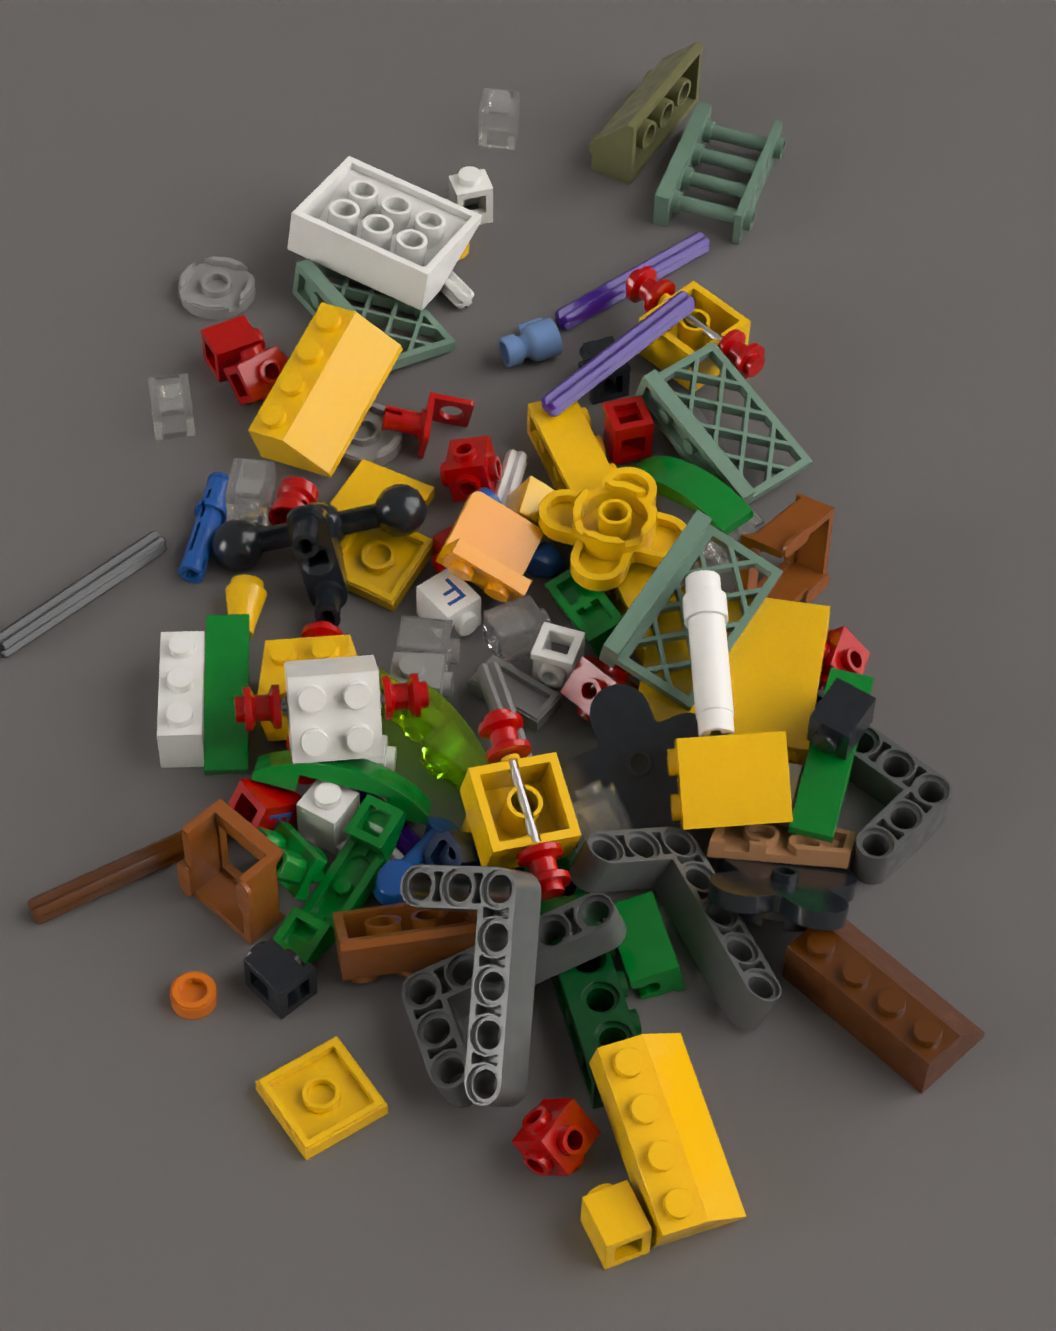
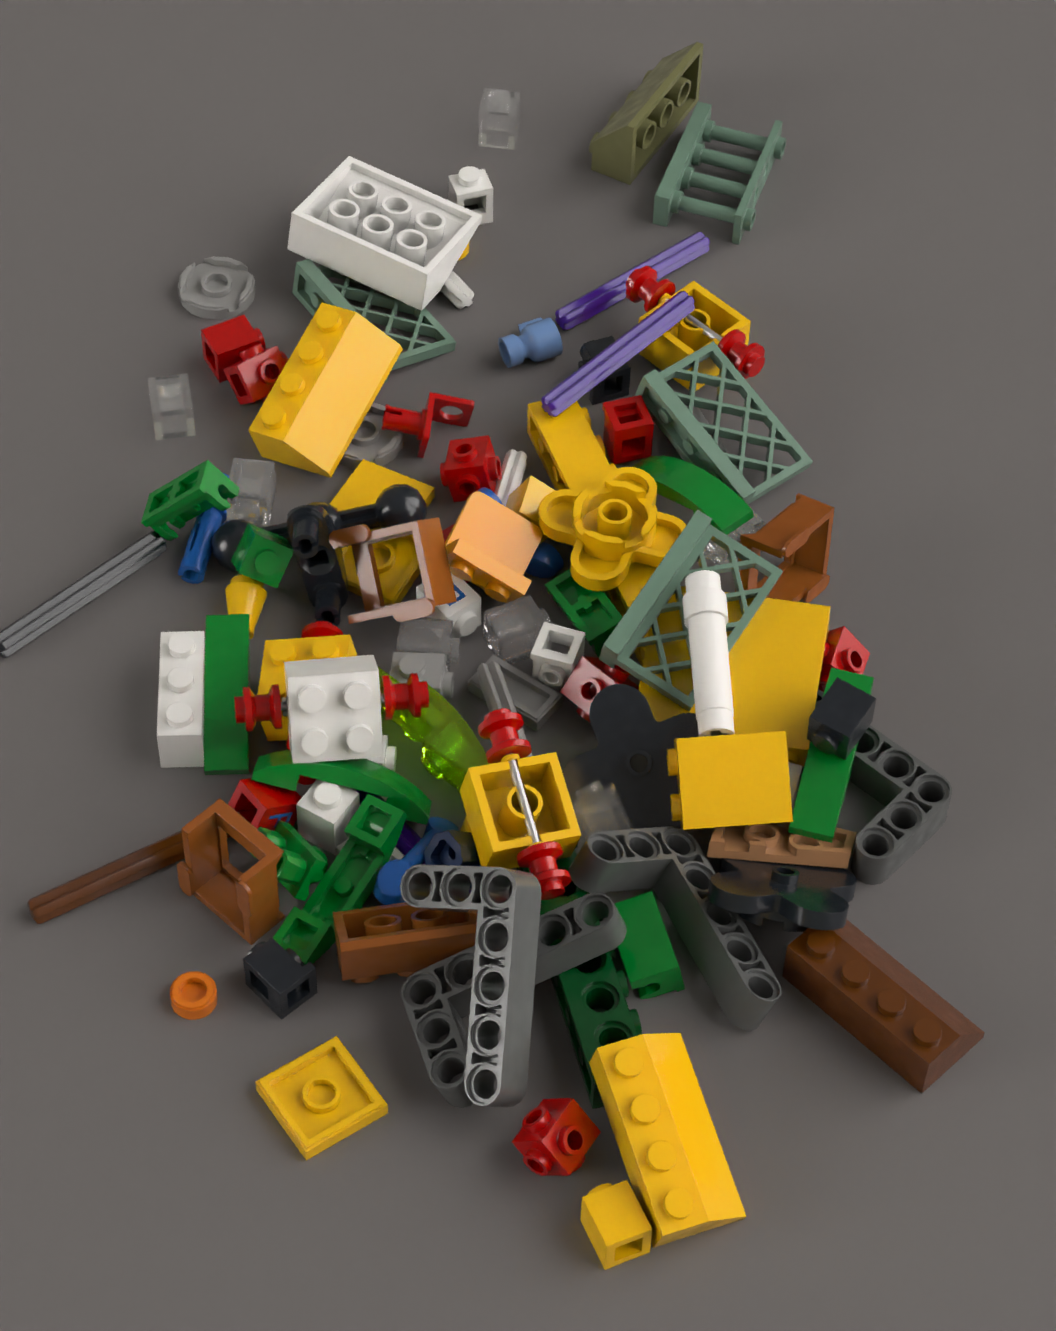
(187, 498): none -> green hinge
(262, 555): none -> green brick
(291, 494): red wheel -> none
(431, 560): none -> dark orange piece

